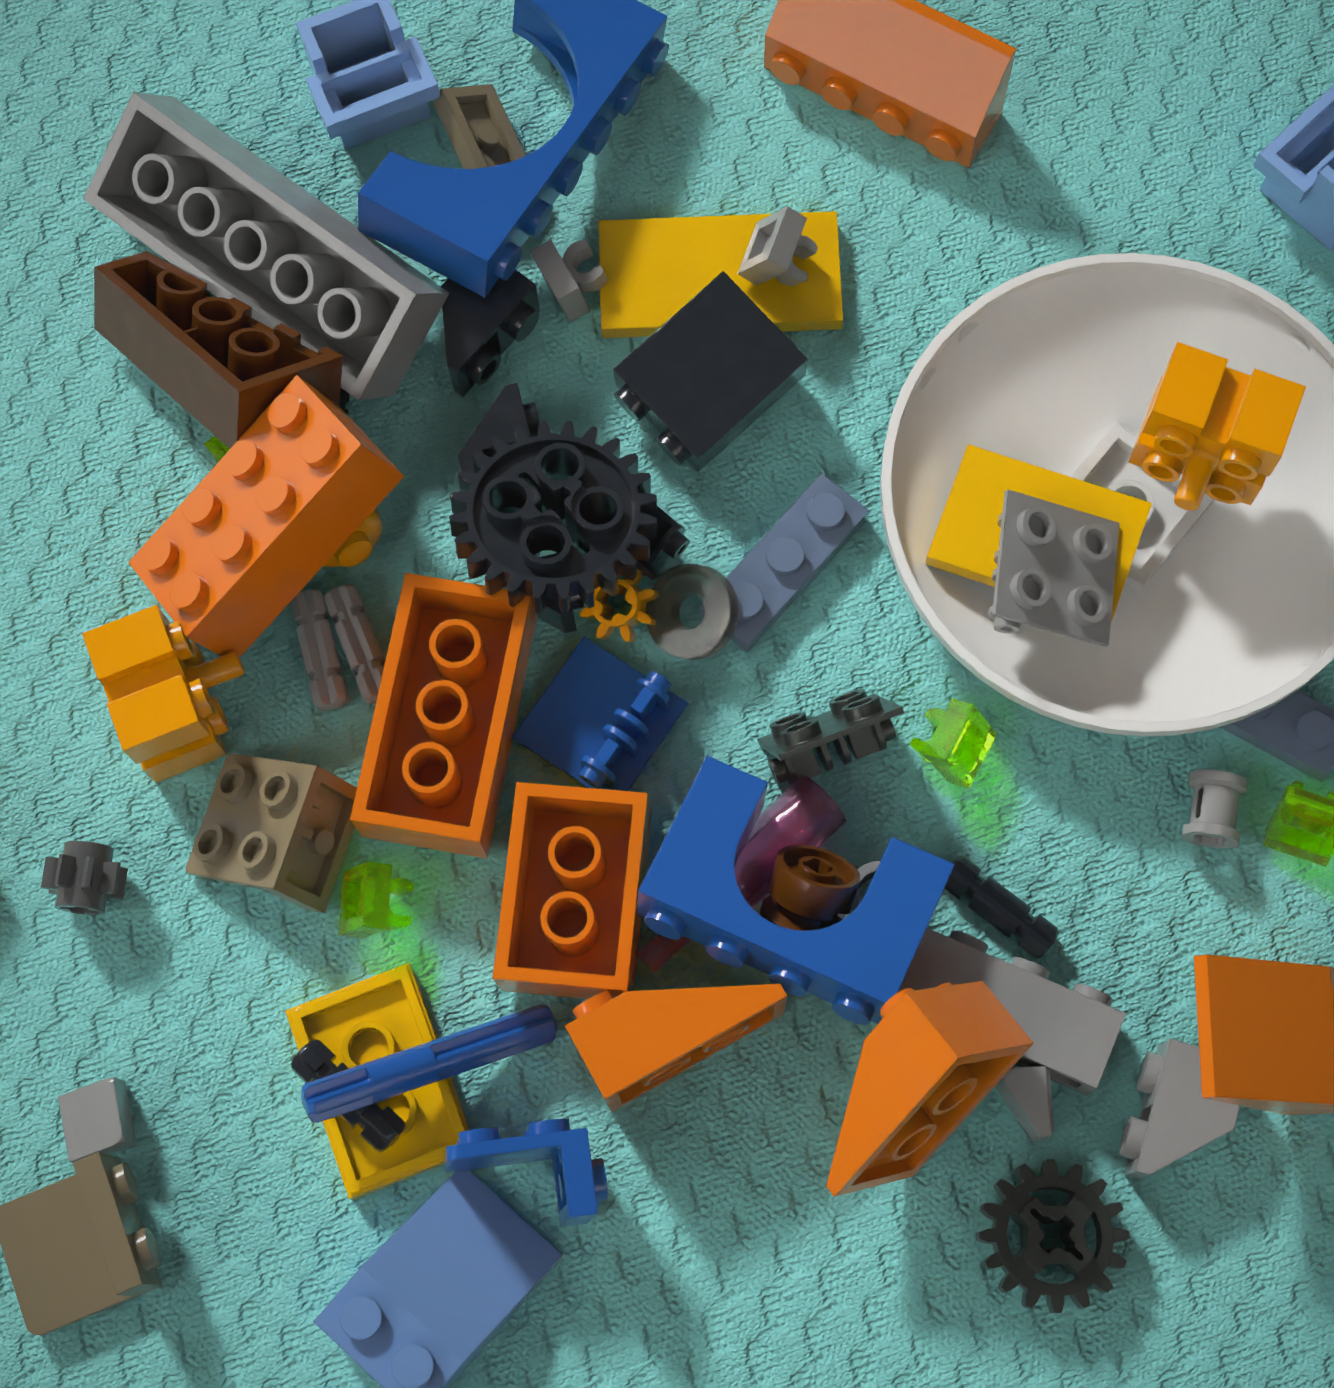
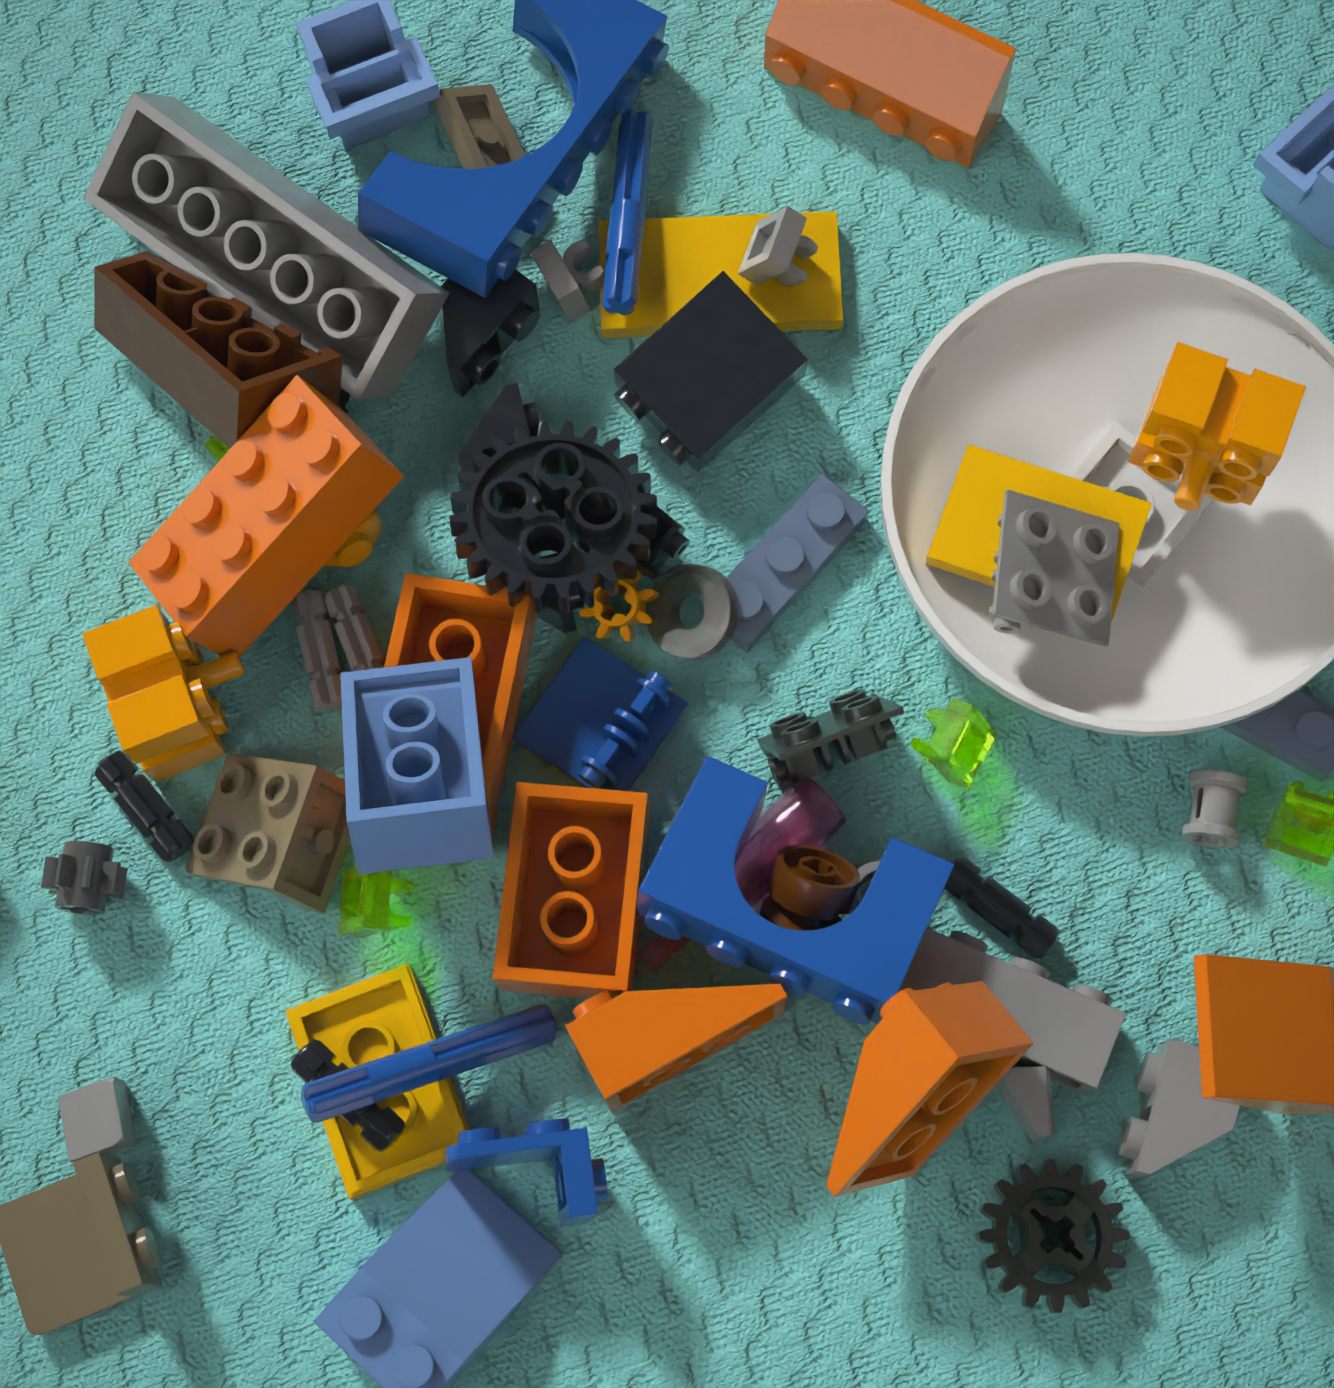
(144, 806): none -> black axle
(414, 766): none -> medium blue slope
(627, 213): none -> blue axle

